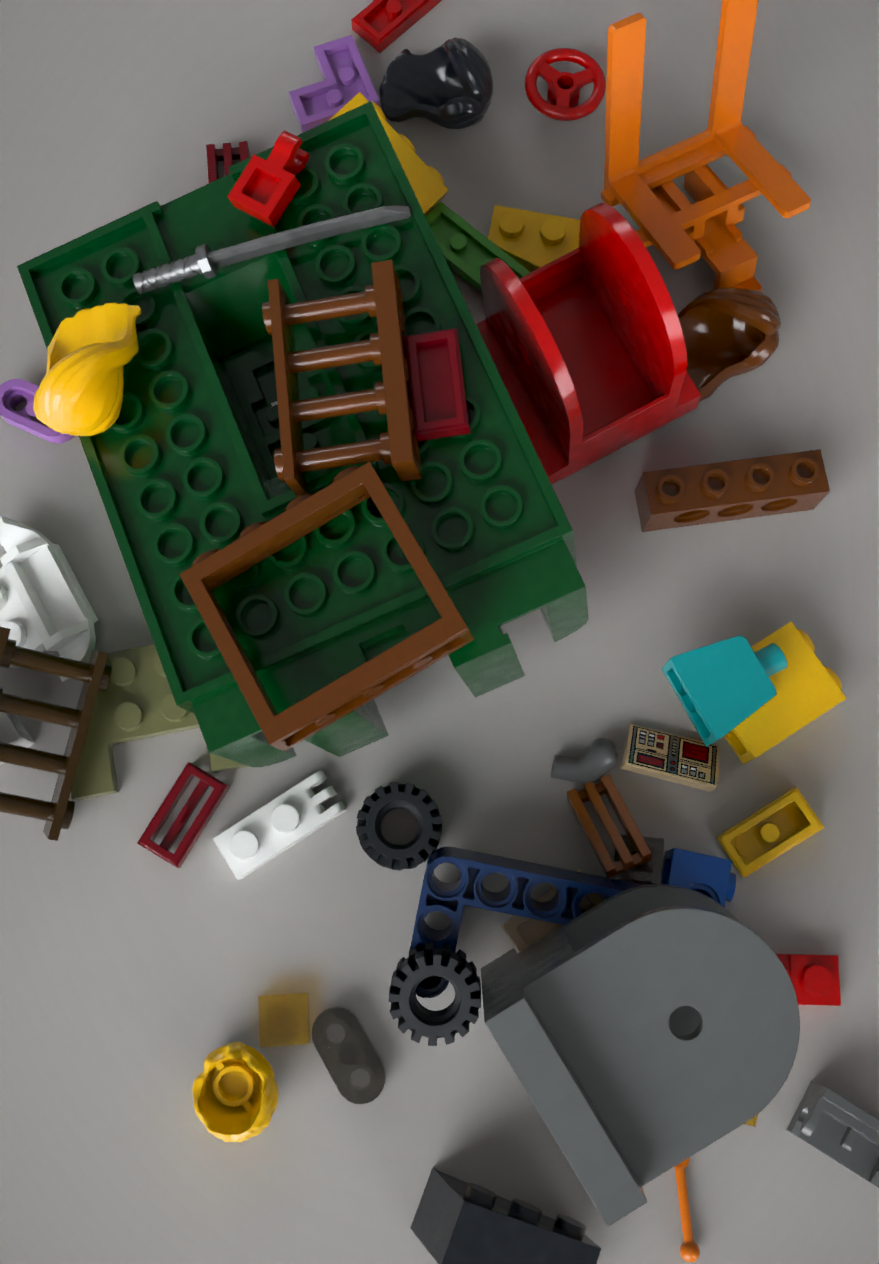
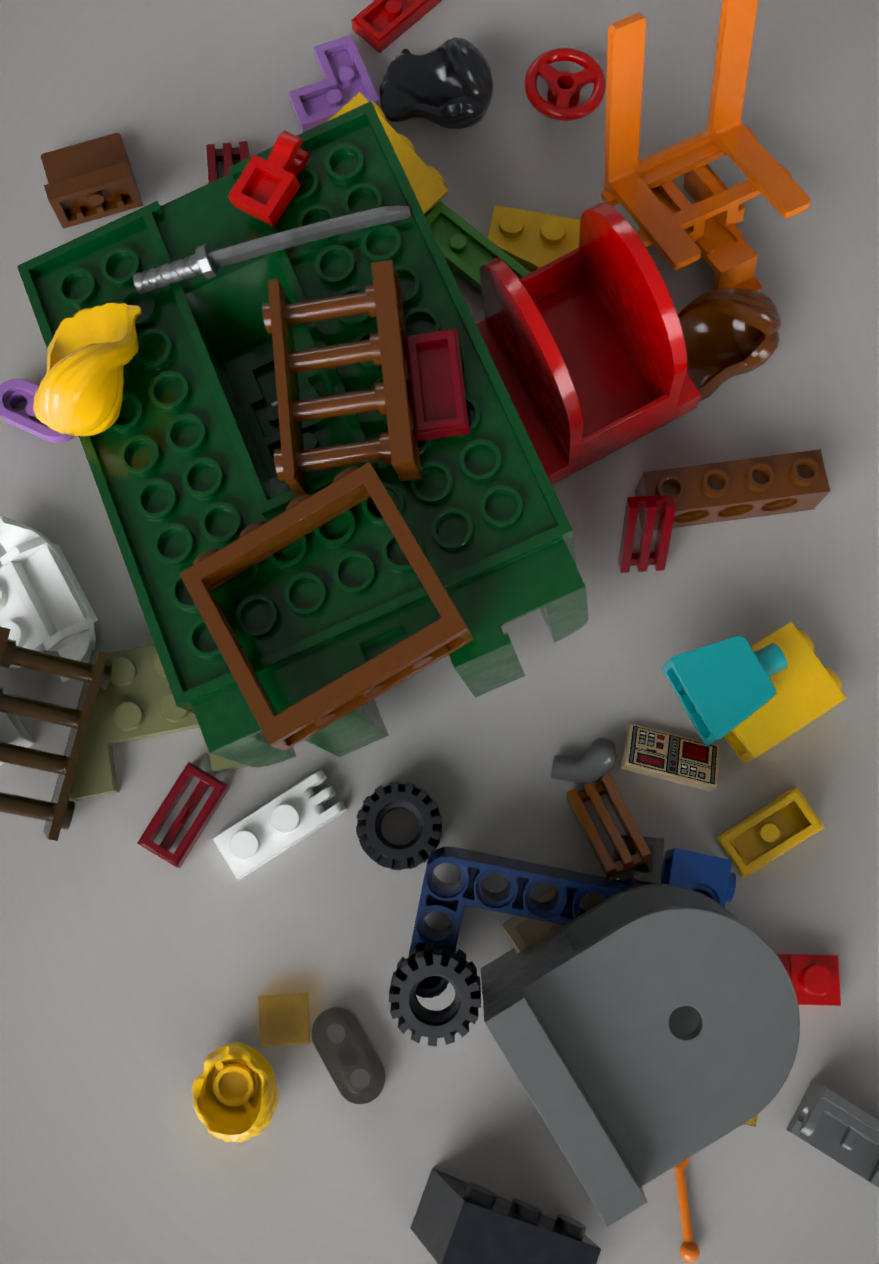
(90, 180): none -> reddish brown bracket
(665, 525): none -> dark red tile

